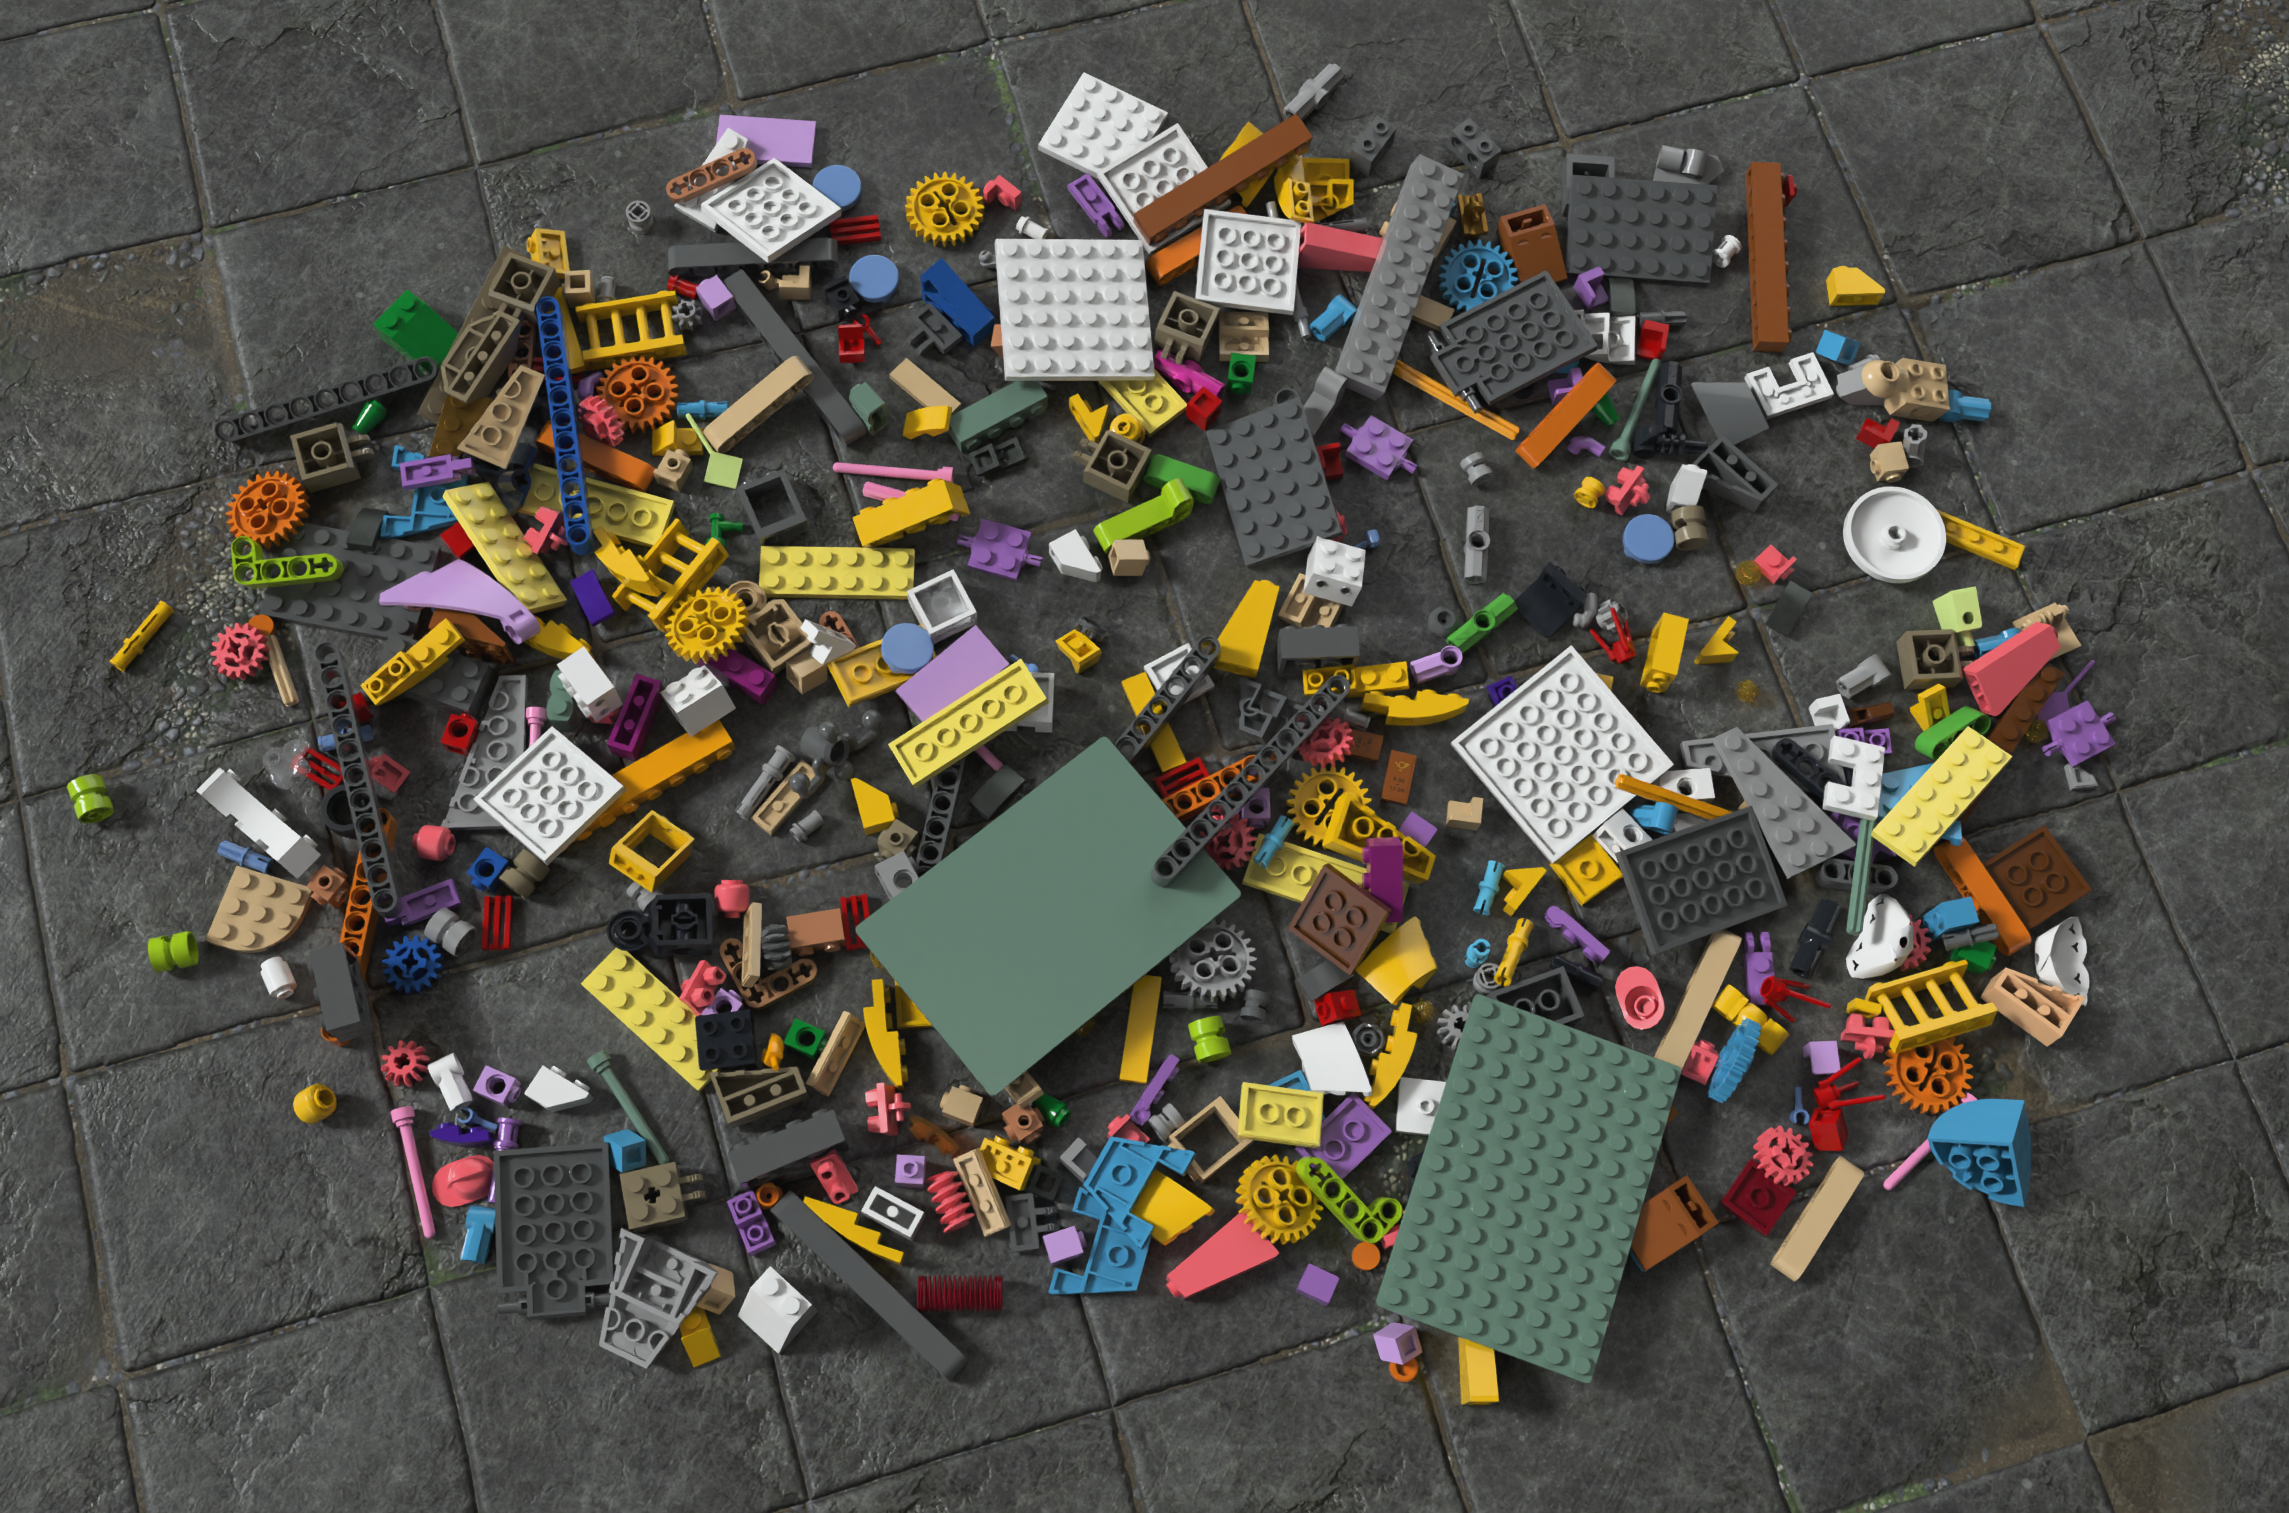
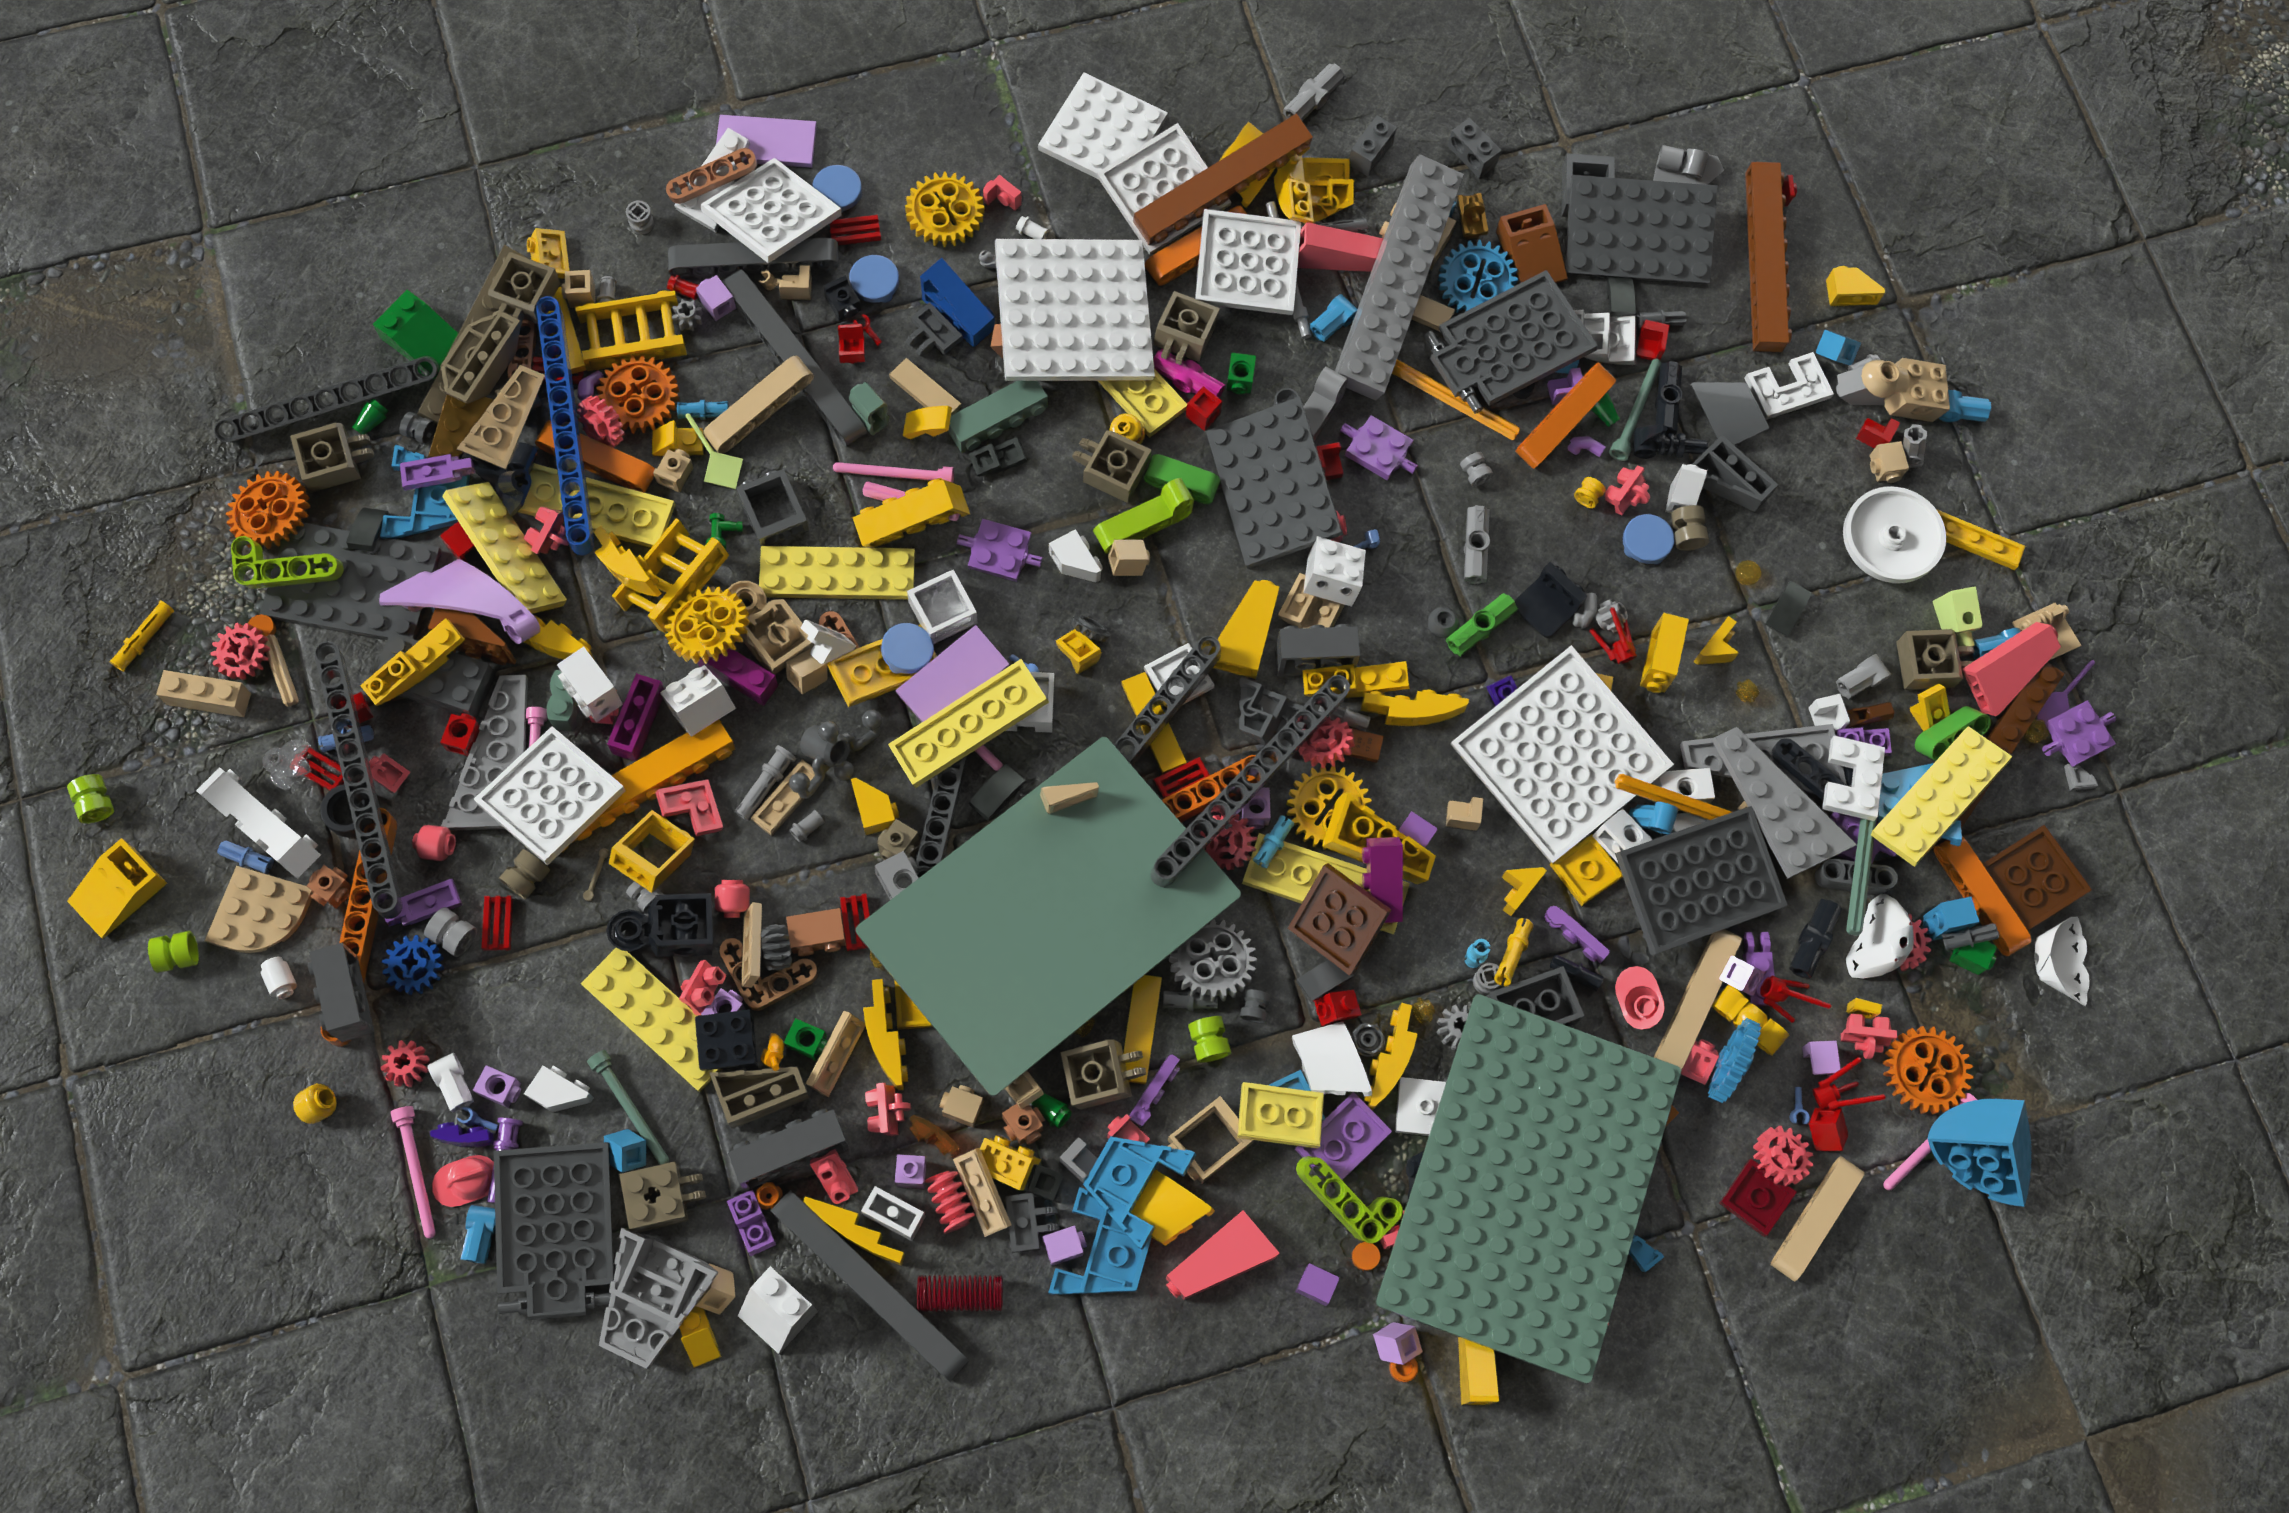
(115, 888): none -> yellow slope
(203, 693): none -> tan brick
(416, 427): none -> dark grey wheel
(487, 860): blue brick -> none
(589, 895): none -> dark tan hinge
(593, 598): dark purple slope -> none
(692, 798): none -> coral plate
(1064, 796): none -> tan slope
(1090, 422): yellow slope -> none
(1095, 204): medium lavender hinge -> none
(1113, 1077): none -> dark tan hinge
(1166, 1122): light grey wheel -> none
(1243, 334): tan slope -> none
(1266, 1215): yellow gear -> none
(1398, 778): dark orange tile -> none
(1400, 962): yellow slope -> none
(1435, 666): lavender piece -> none
(1489, 888): medium azure pin -> none
(1590, 289): medium lavender panel -> none
(1670, 1222): dark orange slope -> none
(1728, 247): white bush -> none
(1742, 975): none -> brick
(1774, 564): coral bracket -> none
(1930, 1029): yellow fence -> none
(2032, 1005): light nougat wedge -> none

